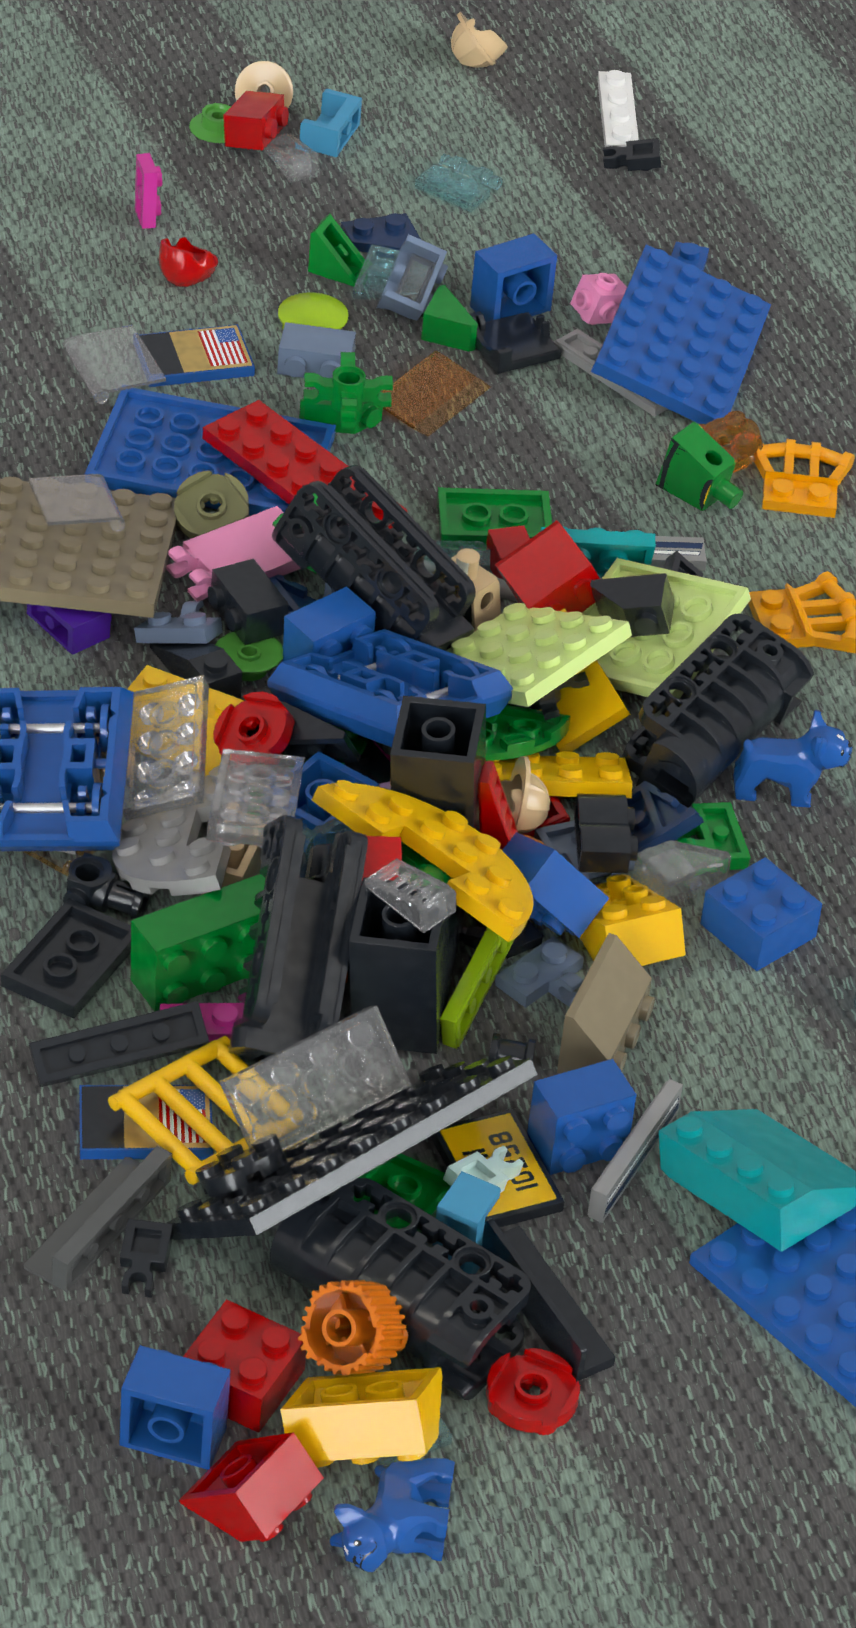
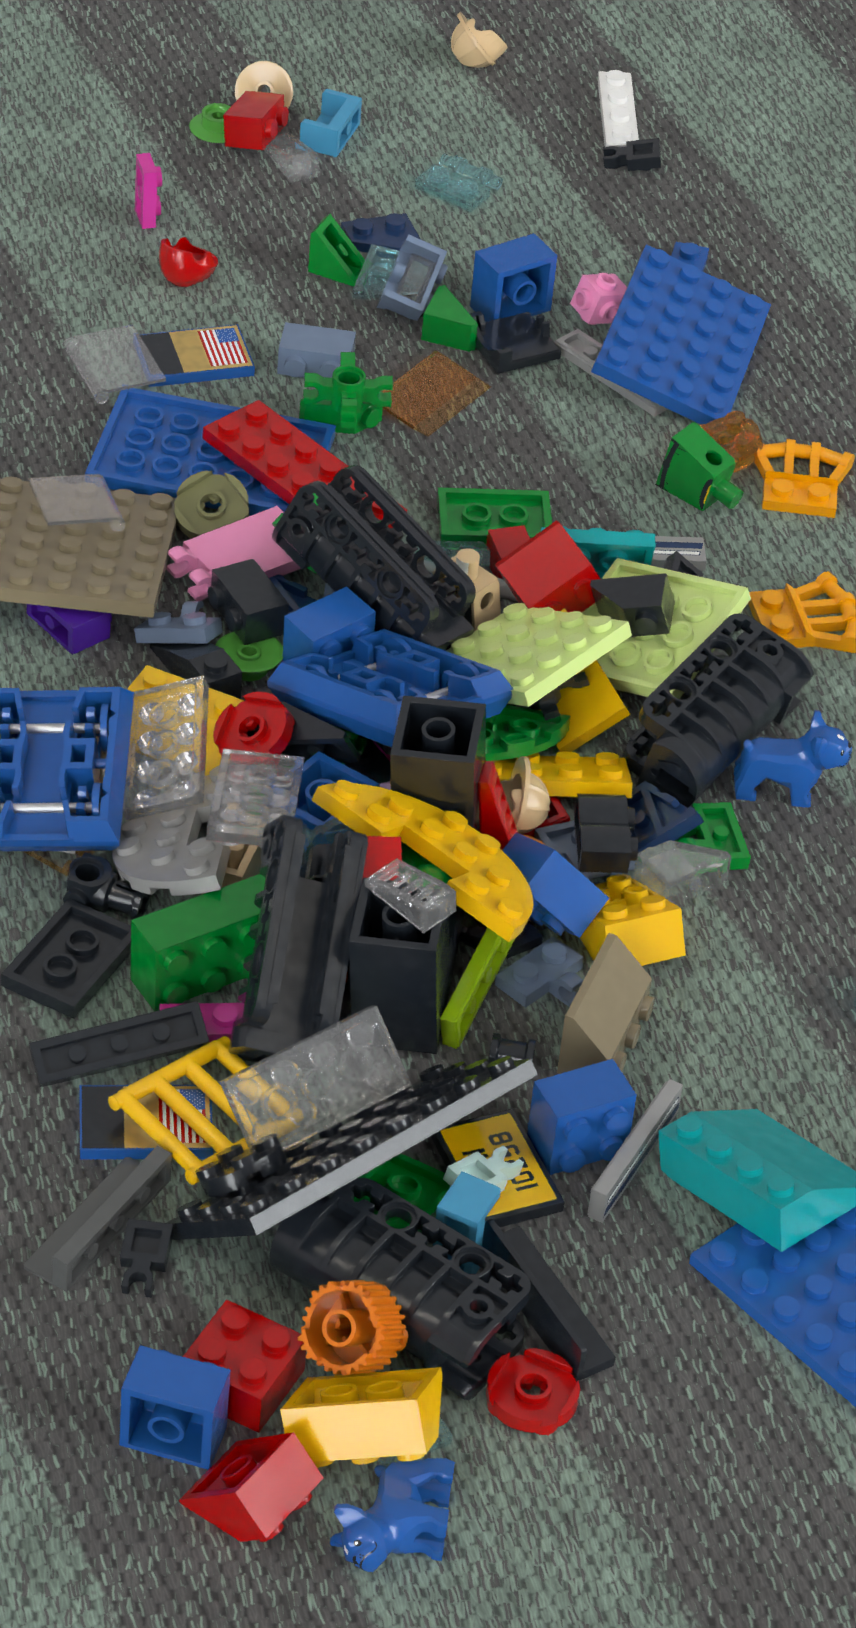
(313, 310): lime dish -> none
(761, 913): blue brick -> none

